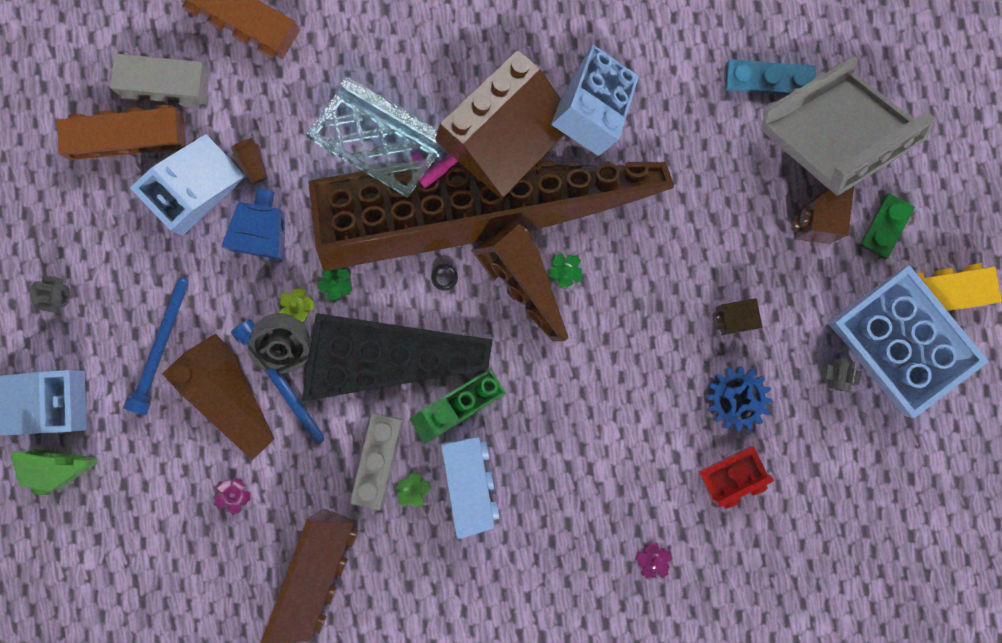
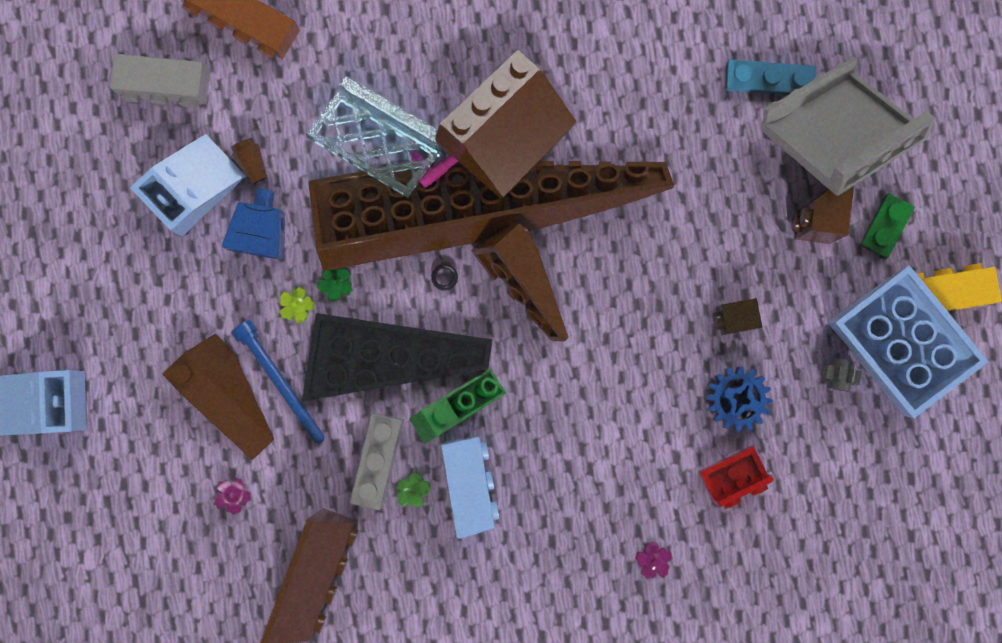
(48, 469): bright green slope -> none
(49, 294): dark grey gear -> none
(121, 133): dark orange brick -> none
(139, 400): blue piece -> none
(279, 343): dark grey cylinder -> none
(565, 270): green plant -> none
(596, 102): light blue slope -> none

